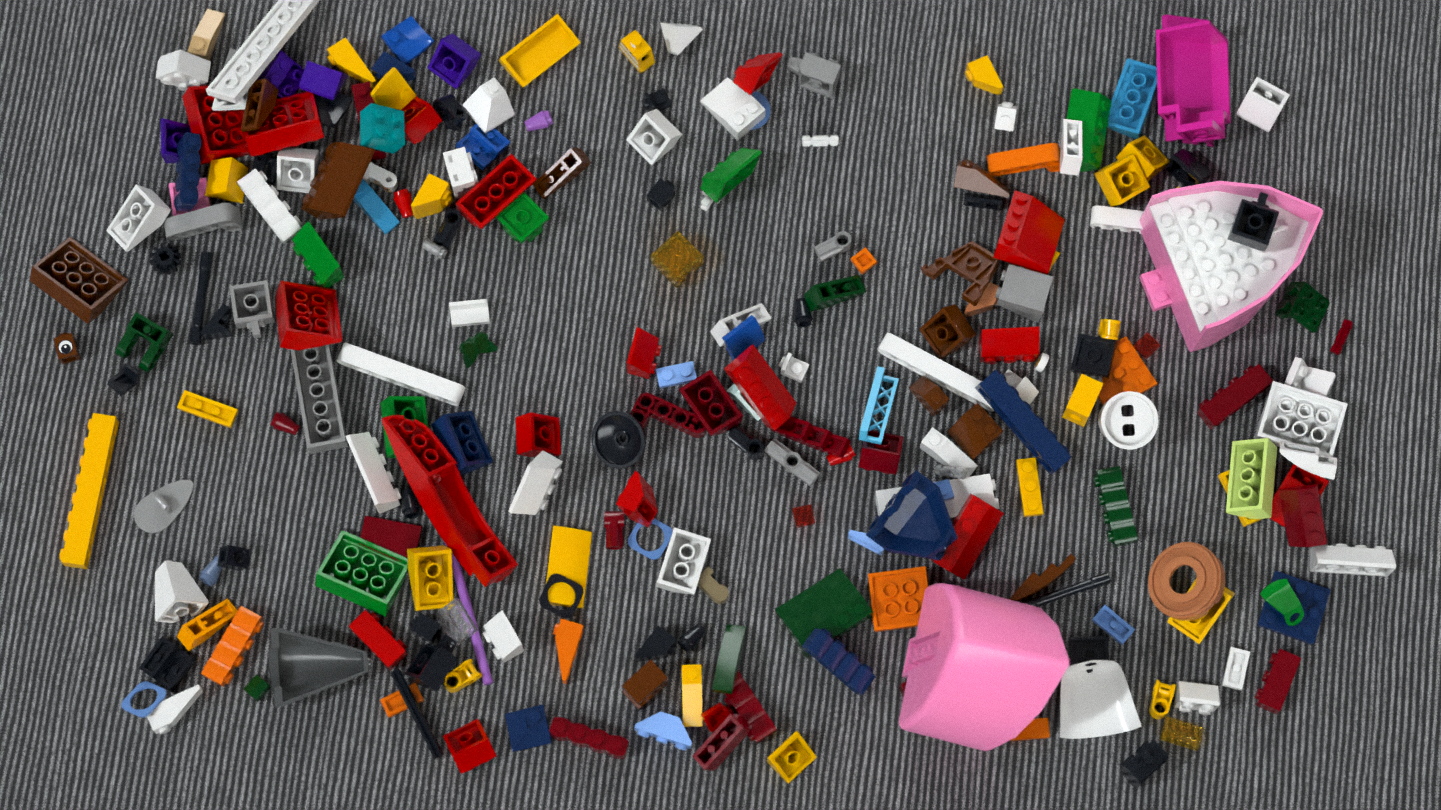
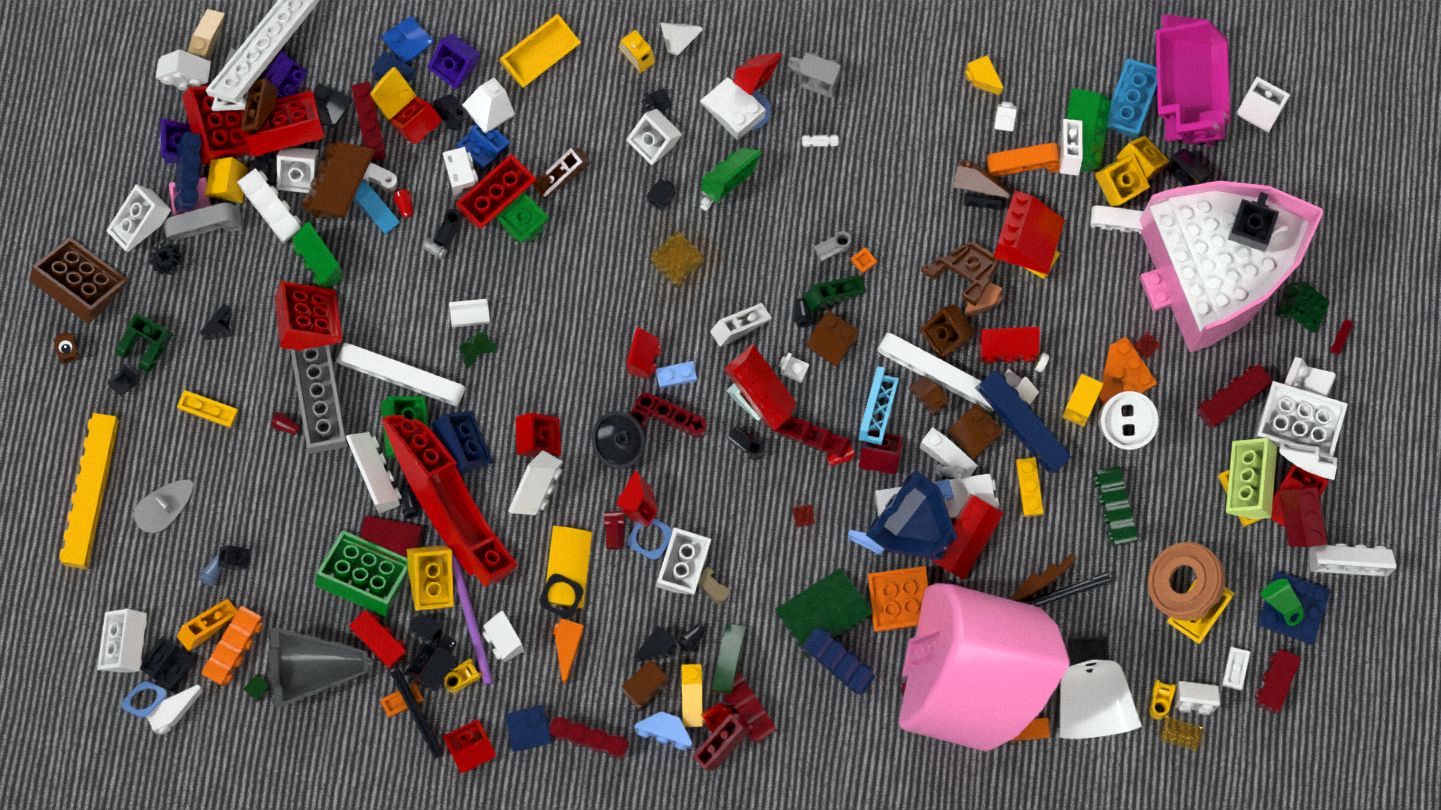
(122, 641): none -> white slope
(176, 593): white slope -> none
(204, 267): black piece -> none
(252, 306): light grey hinge -> none
(322, 80): dark purple slope -> none
(349, 62): yellow slope -> none
(382, 128): teal brick -> none
(432, 197): yellow slope -> none
(456, 621): clear plate -> none
(539, 121): medium lavender cone -> none
(711, 404): dark red slope -> none
(743, 336): blue slope -> none
(791, 757): yellow slope -> none
(802, 469): light grey piece -> none
(832, 338): none -> reddish brown slope
(1023, 292): light grey slope -> none
(1093, 355): black plate -> none
(1109, 329): yellow piece -> none
(1113, 625): medium blue plate -> none
(1144, 764): black hinge -> none

